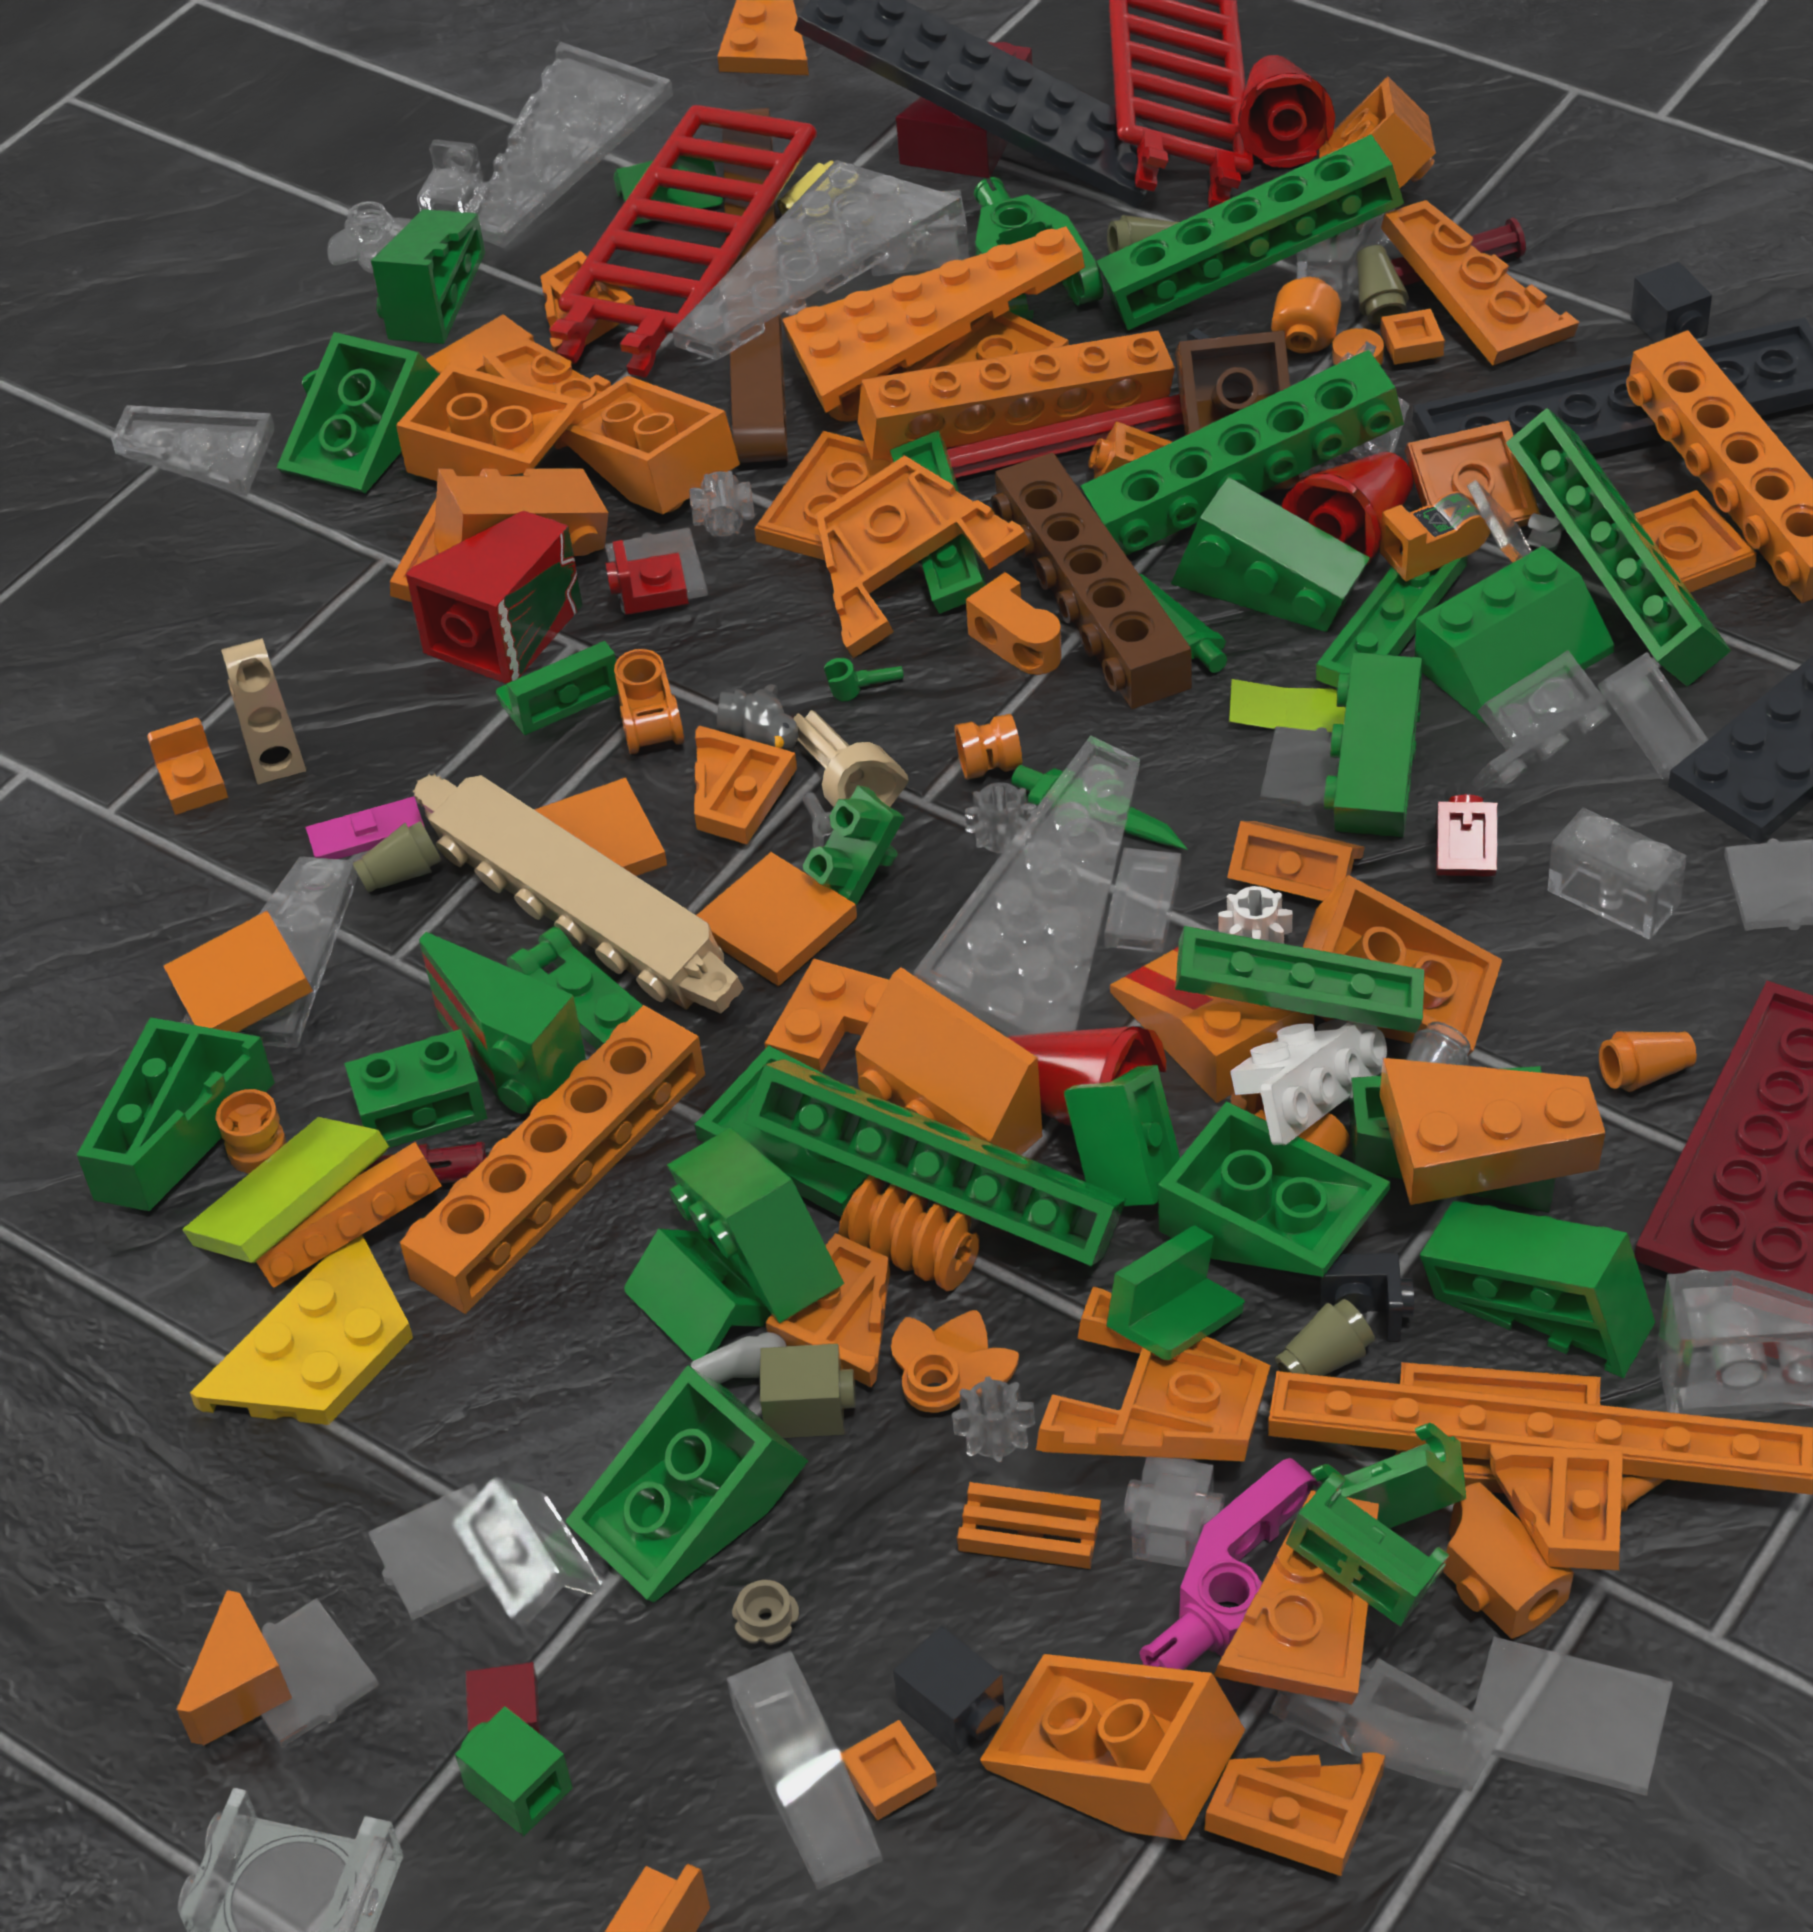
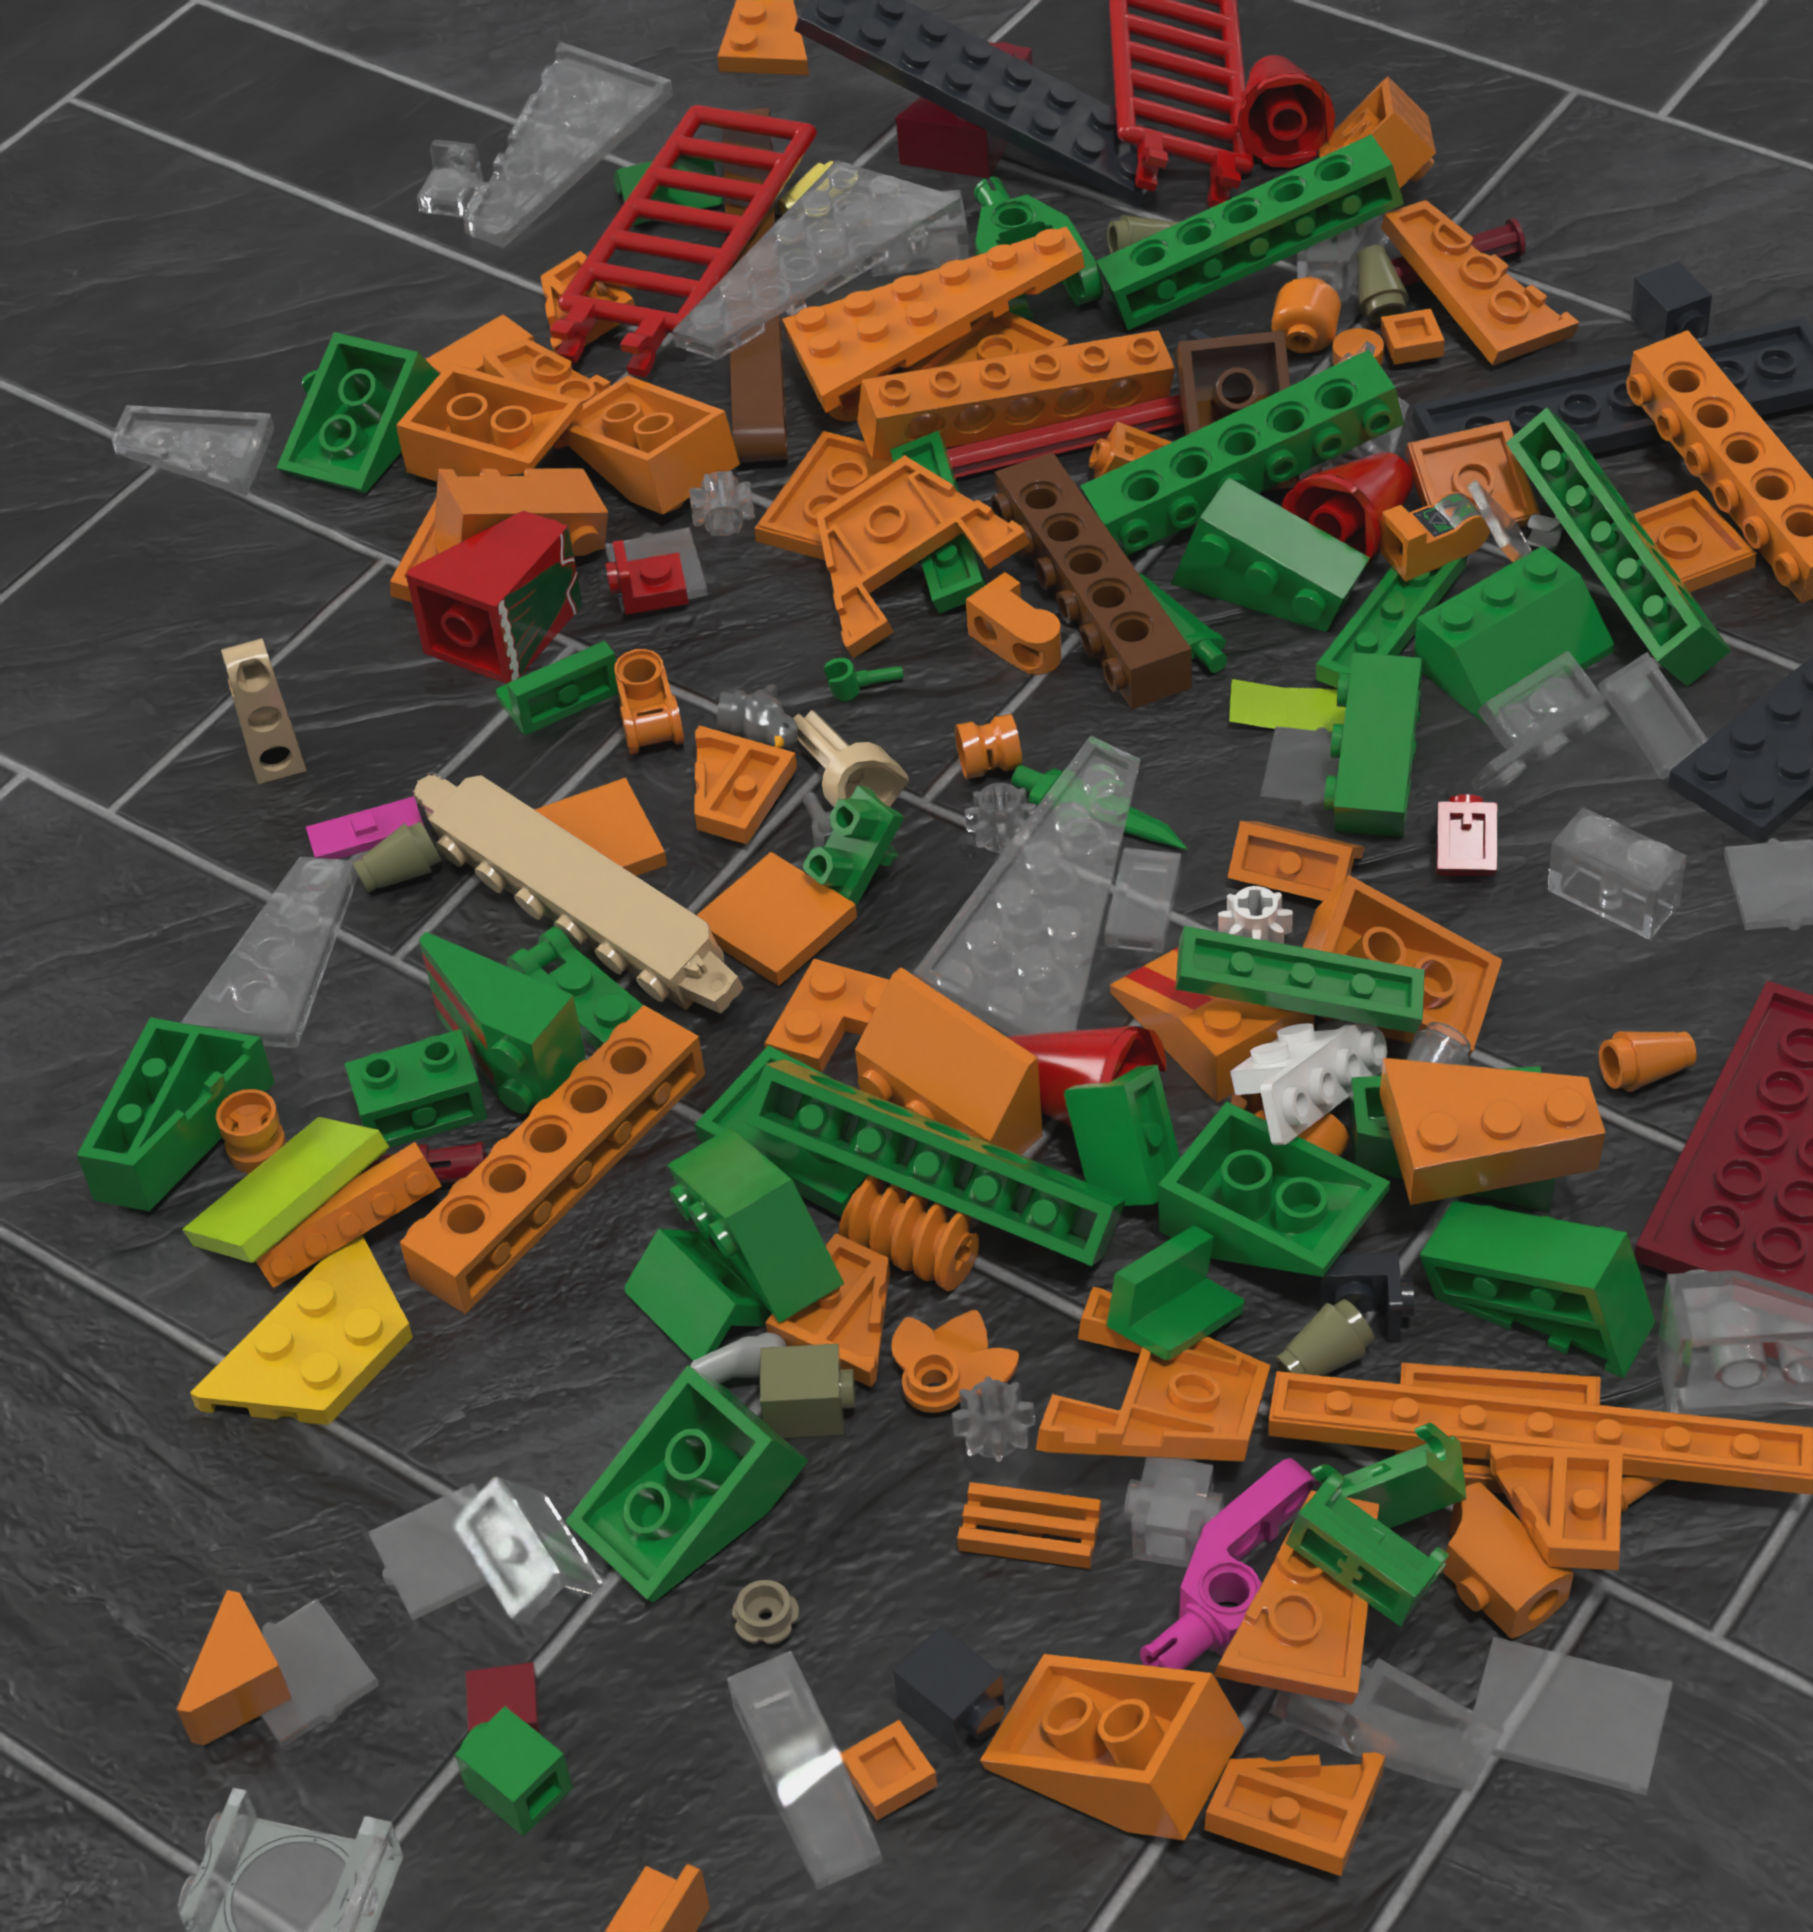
(186, 766): orange bracket -> none
(238, 976): orange tile -> none
(365, 235): clear plate -> none
(427, 274): green wedge -> none

